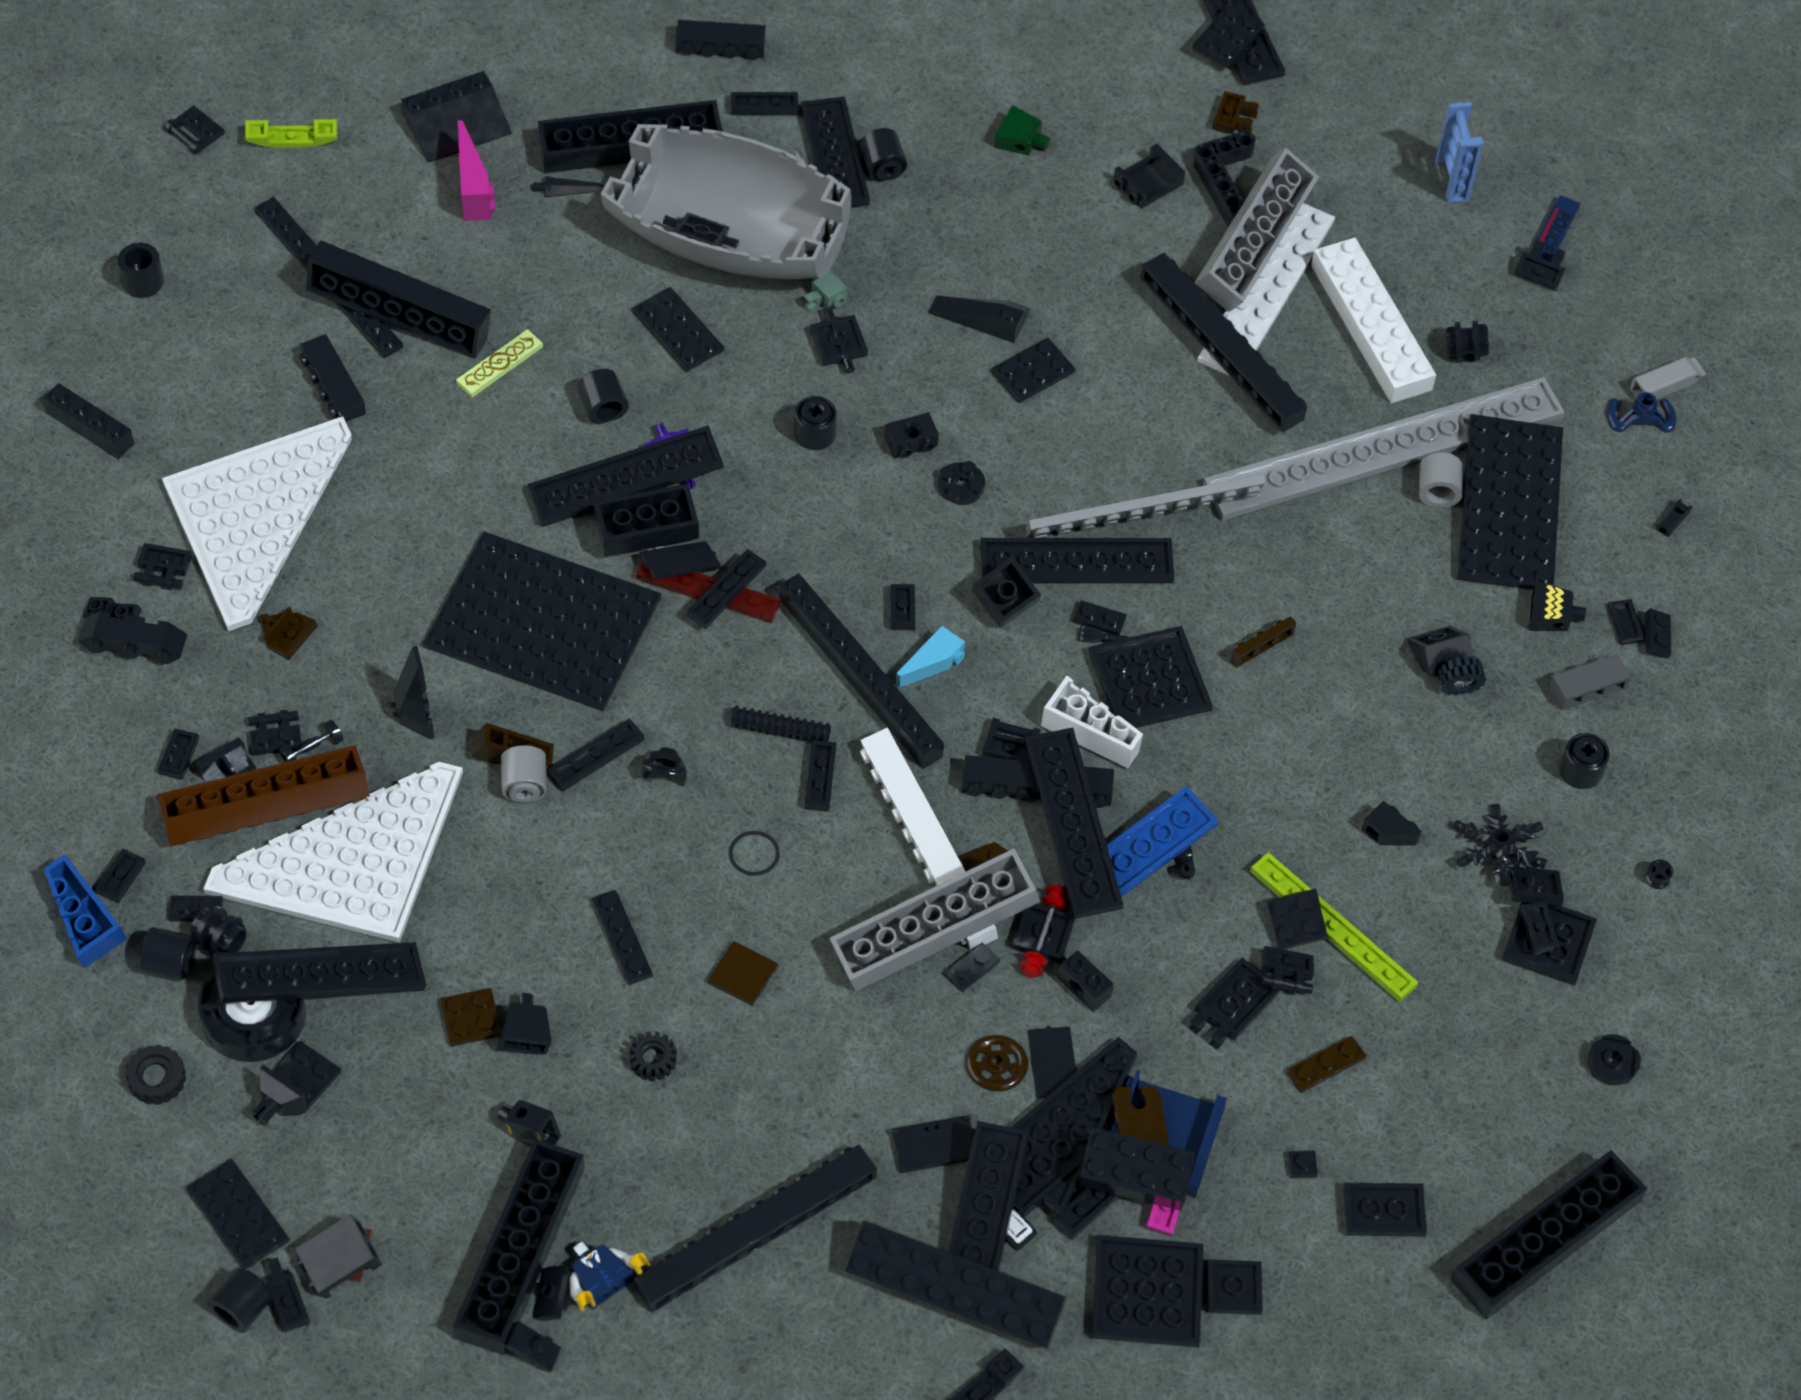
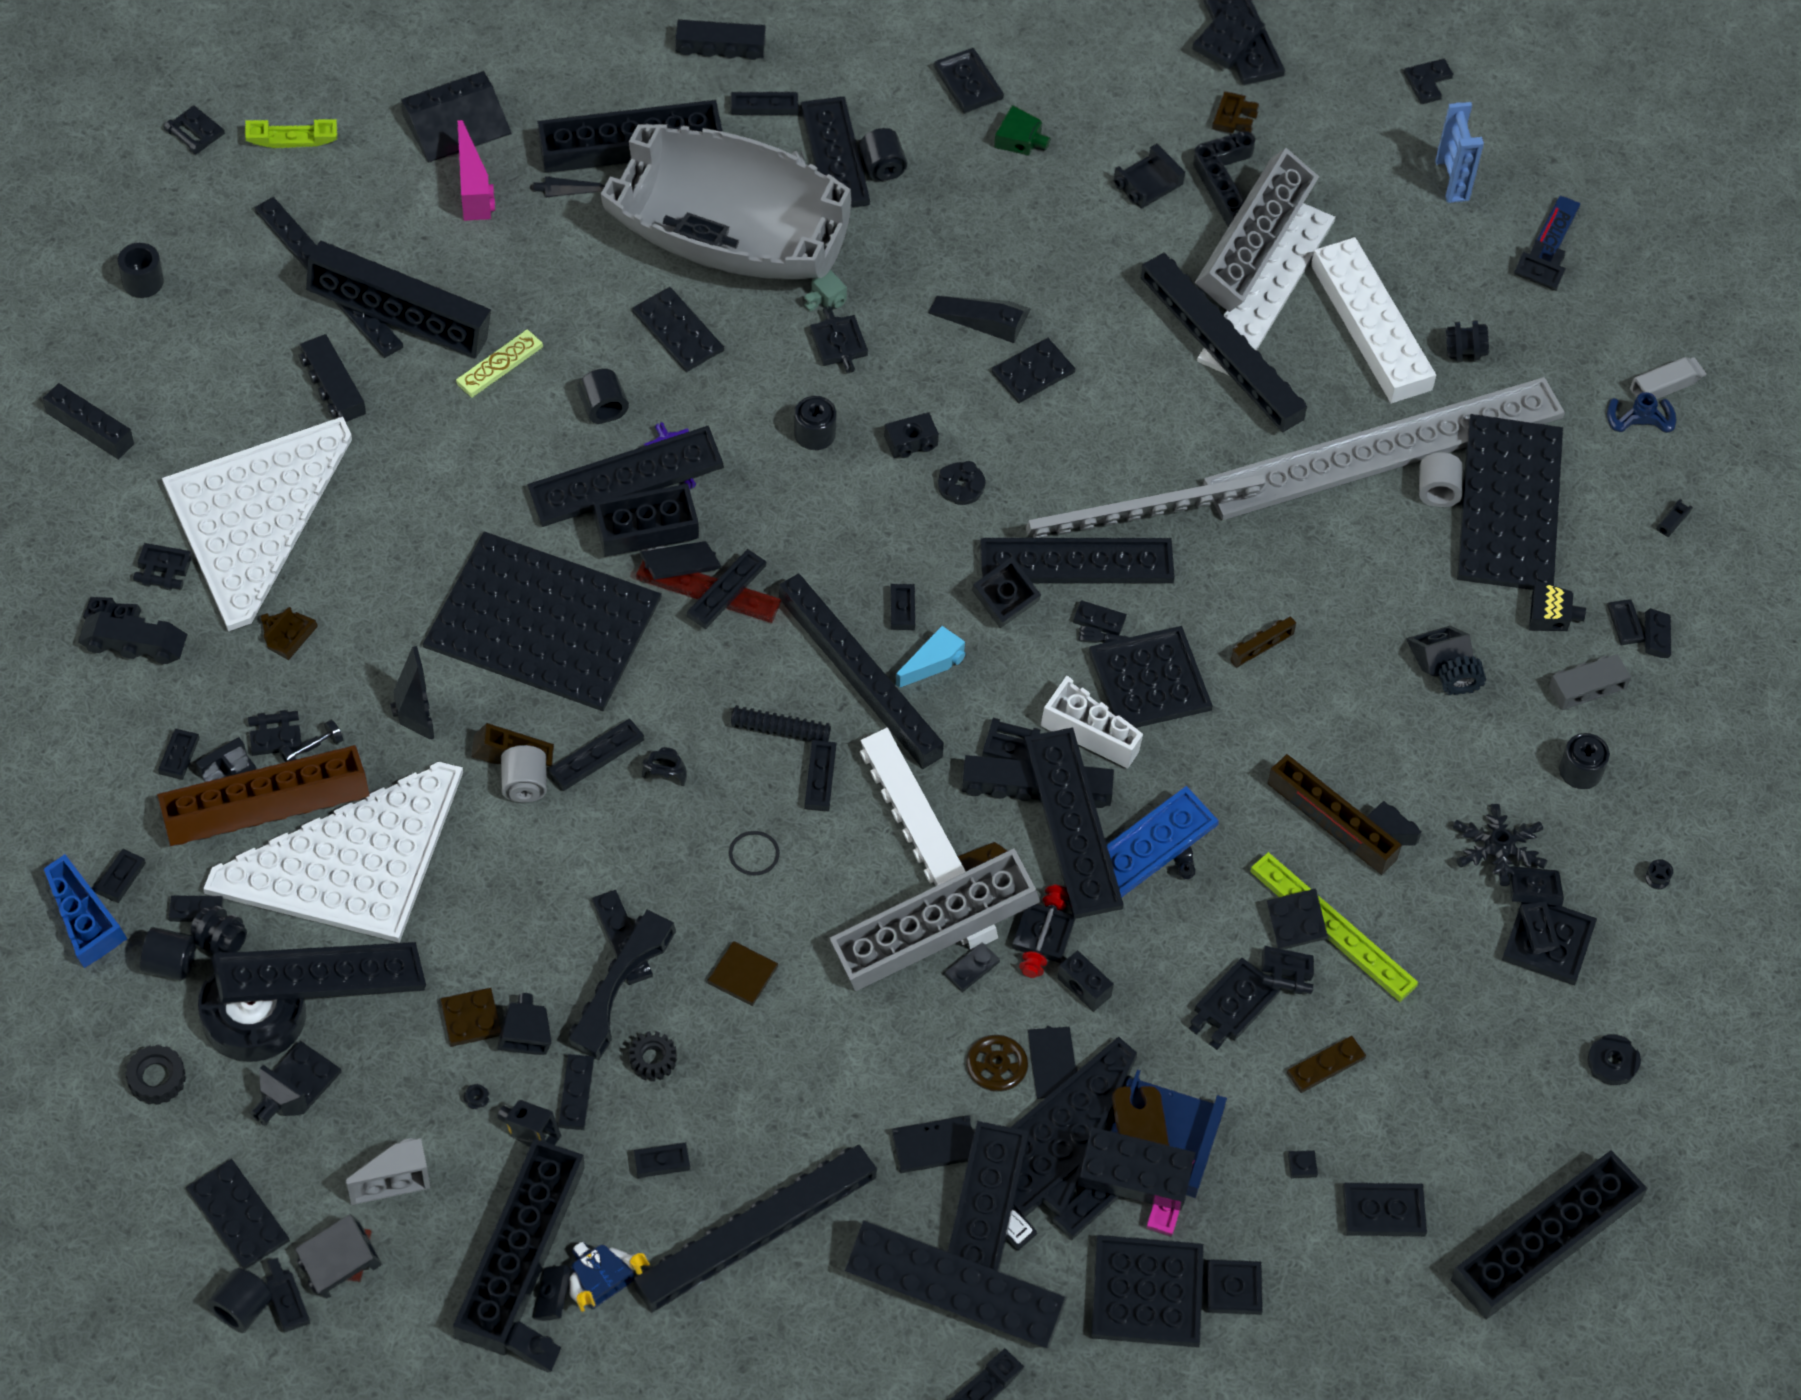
(392, 1173): none -> light grey slope
(476, 1090): none -> black plate
(576, 1092): none -> black plate
(649, 939): none -> black arch
(662, 1160): none -> black plate
(968, 80): none -> black plate
(1334, 814): none -> dark brown brick
(1424, 79): none -> black plate

